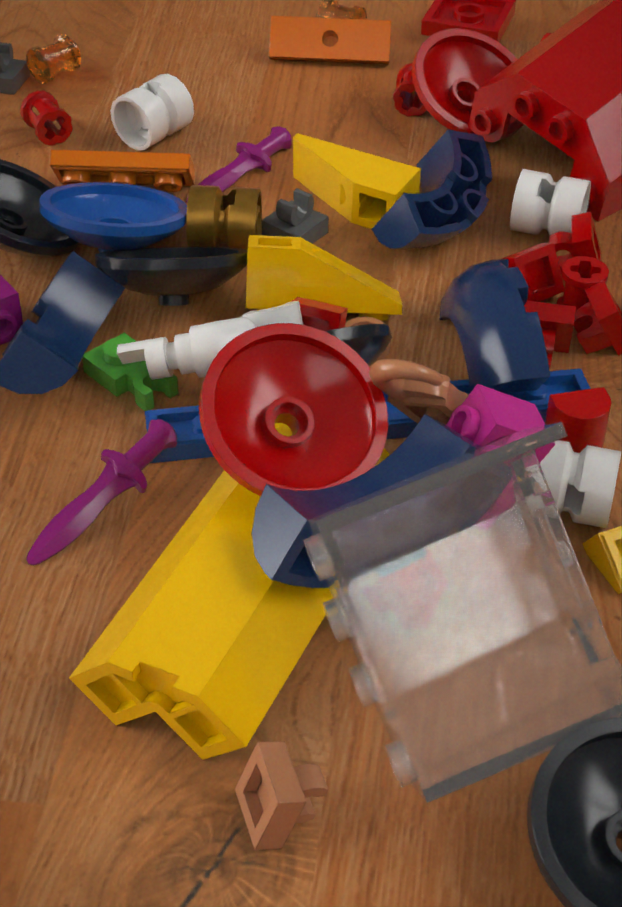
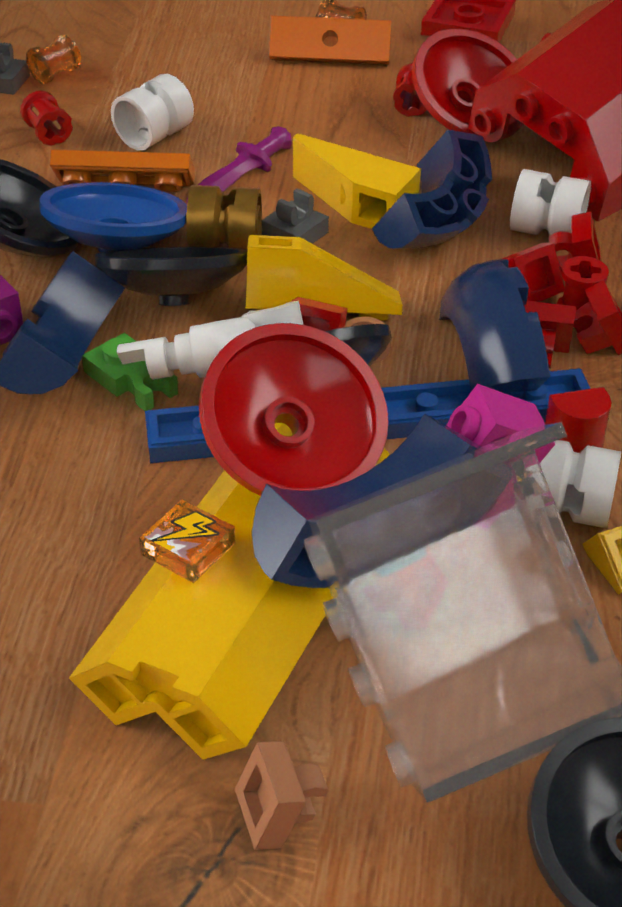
(119, 475): magenta sword -> none
(187, 540): none -> clear orange tile
(416, 389): nougat plate -> none

